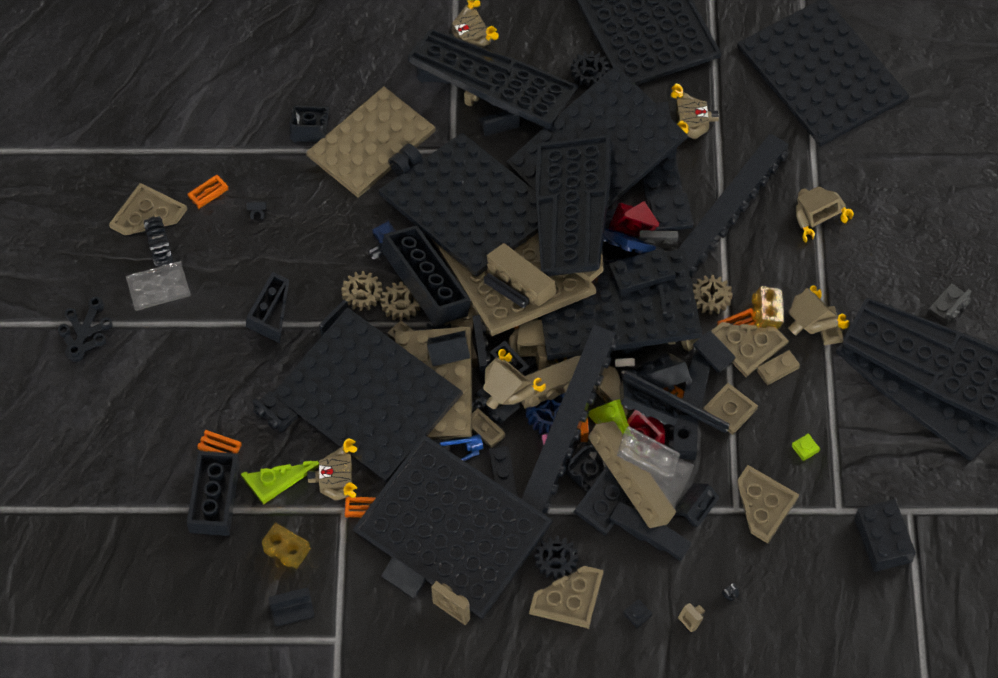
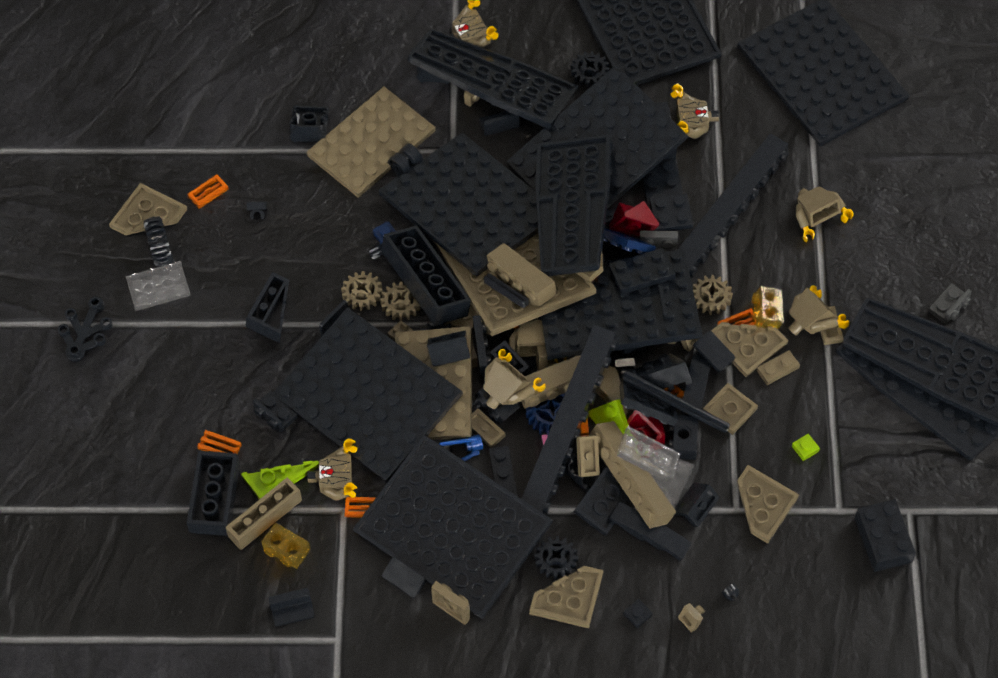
(263, 513): none -> dark tan brick
(588, 455): none -> dark tan plate

